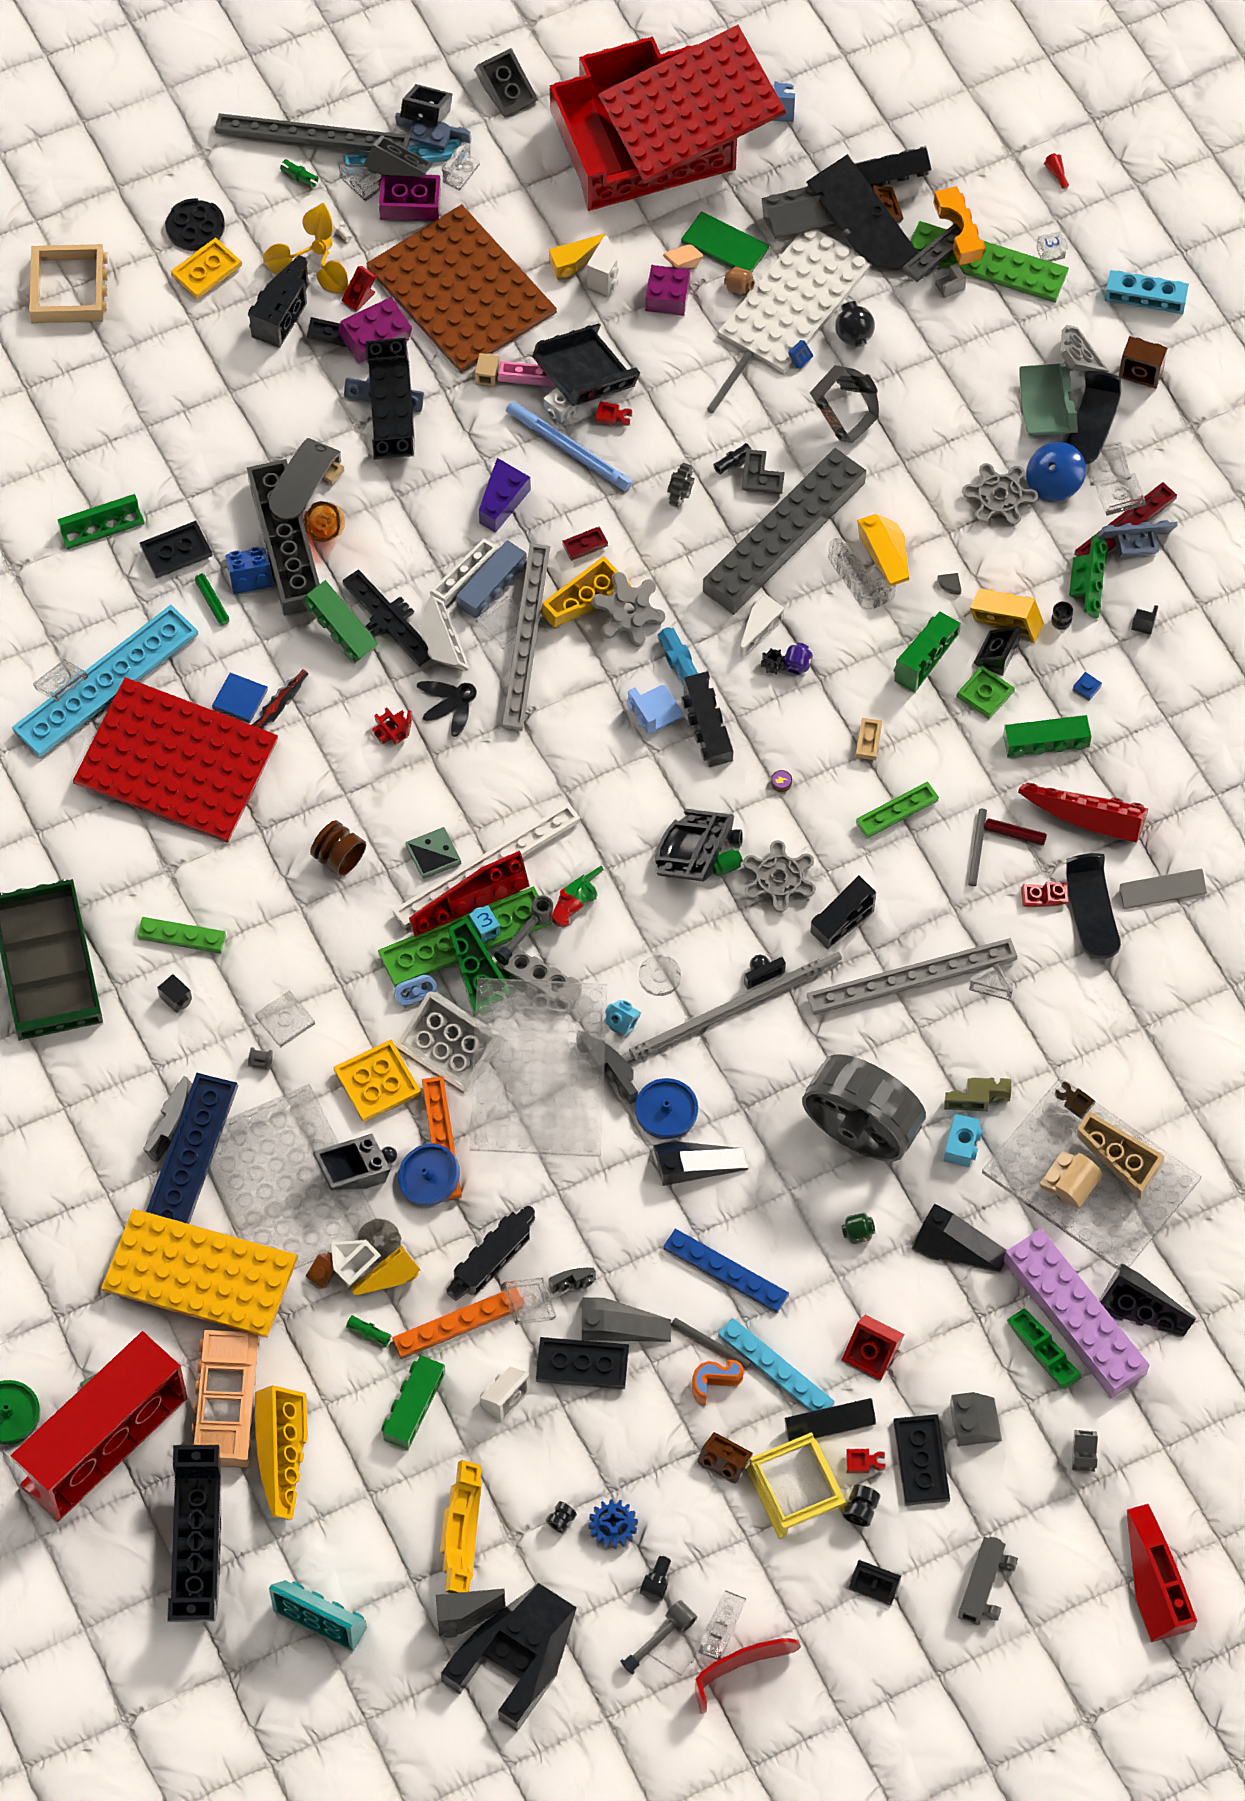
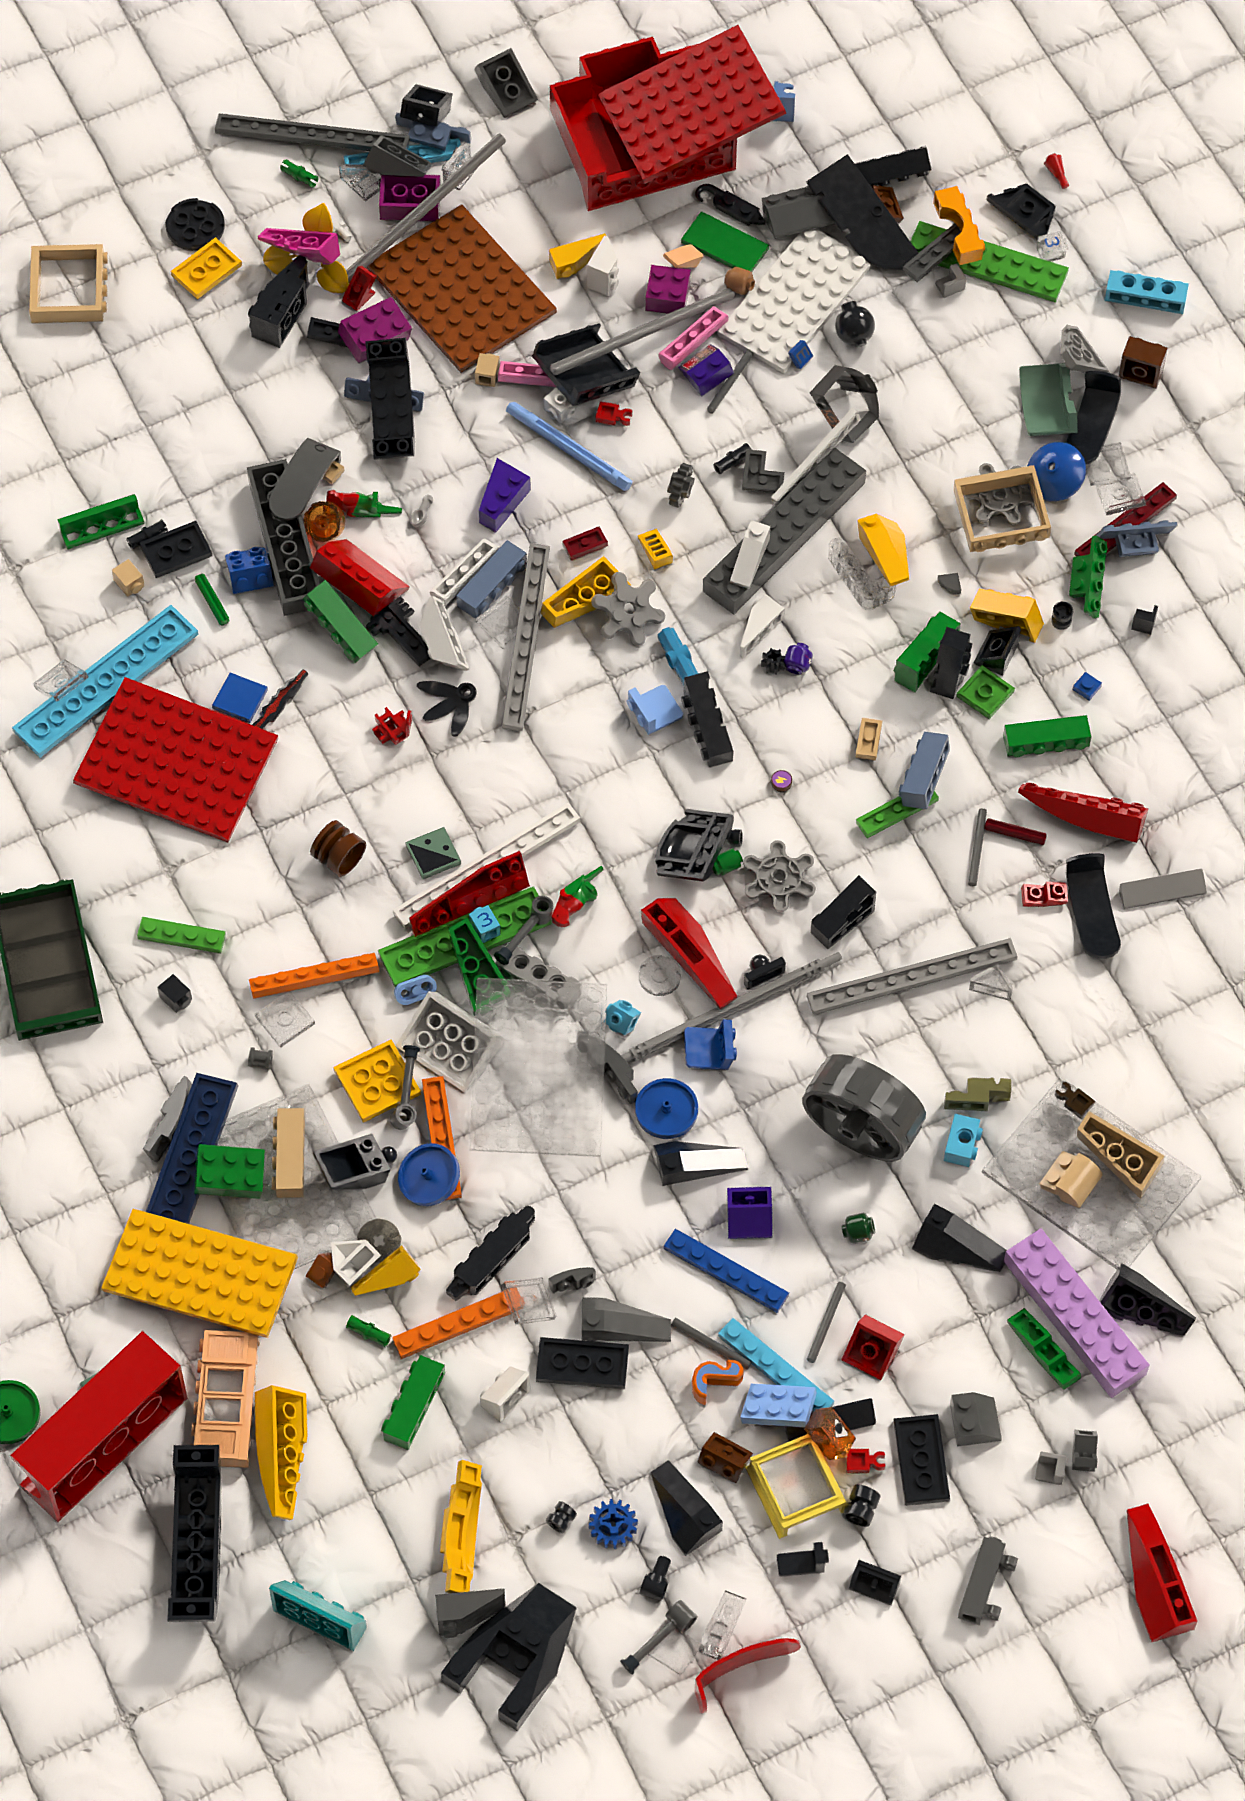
(128, 578): none -> tan brick
(146, 533): none -> black pin
(229, 1171): none -> green brick
(290, 1152): none -> tan brick
(313, 245): none -> dark pink wedge
(314, 975): none -> orange plate
(357, 575): none -> red slope
(360, 505): none -> animal
(410, 1055): none -> dark grey piece
(419, 516): none -> light grey piece
(426, 205): none -> light grey axle
(642, 331): none -> light grey axle
(661, 560): none -> yellow slope
(686, 1511): none -> black wedge
(689, 947): none -> red wedge
(692, 338): none -> bright pink brick
(707, 369): none -> dark purple slope
(710, 1046): none -> blue bracket
(732, 205): none -> black plate
(749, 1212): none -> dark purple slope
(750, 554): none -> white slope
(778, 1405): none -> light blue plate
(803, 1562): none -> black bracket
(818, 454): none -> white tile
(826, 1322): none -> dark grey bar
(830, 1433): none -> clear orange brick
(924, 770): none -> sand blue brick
(952, 662): none -> black wedge
(995, 481): none -> tan window
(1025, 208): none -> black wing
(1051, 1468): none -> light grey panel

